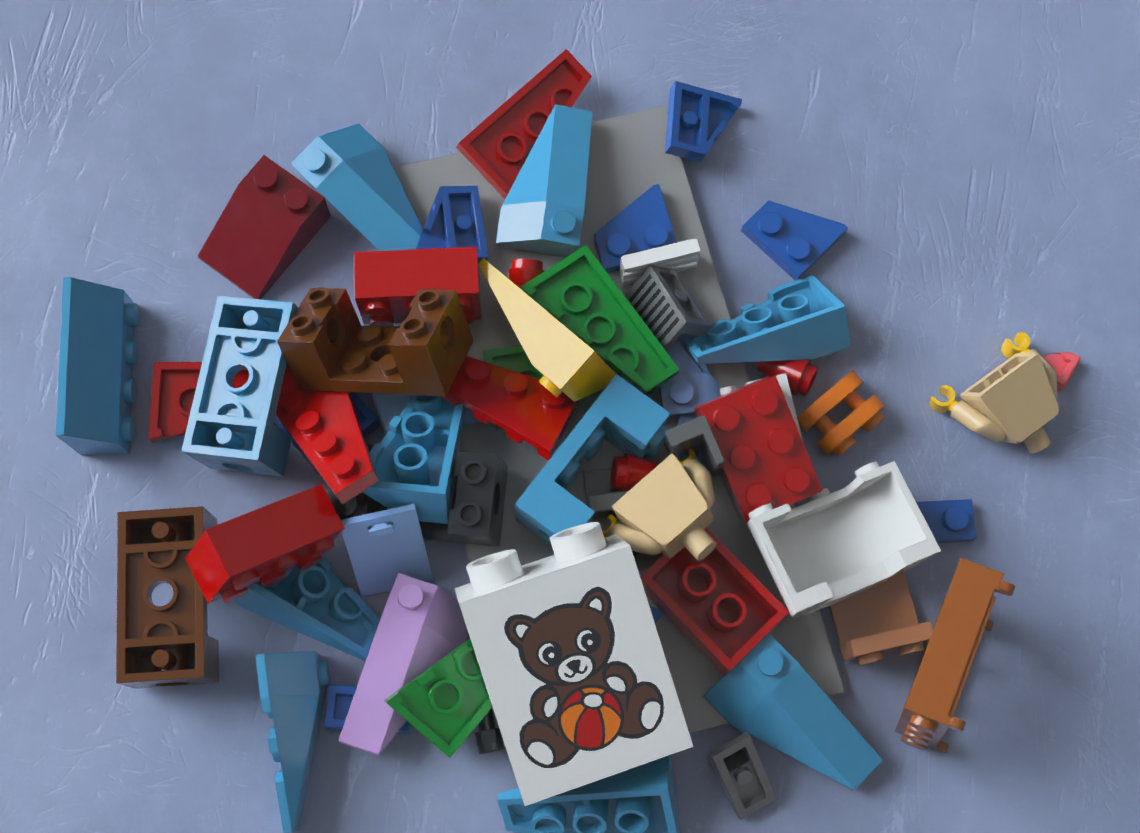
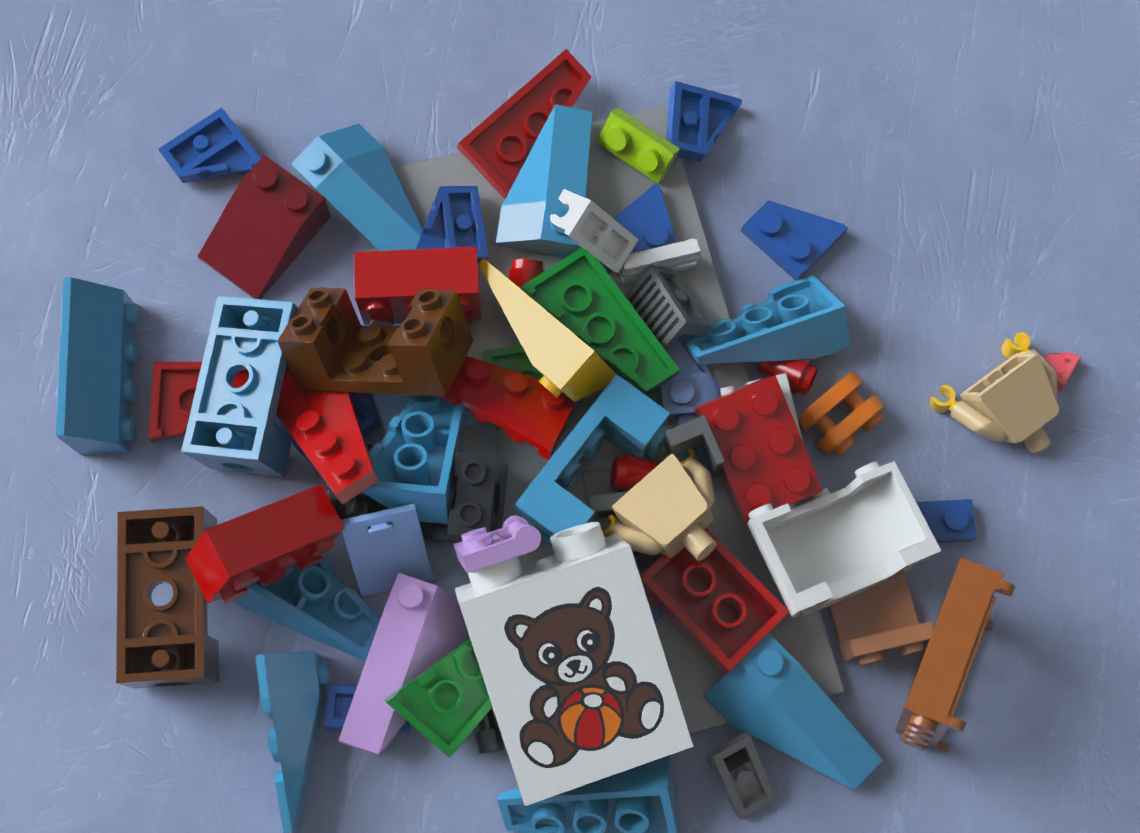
(210, 150): none -> blue wing
(486, 549): none -> lavender plate
(595, 230): none -> white hinge
(637, 145): none -> lime plate

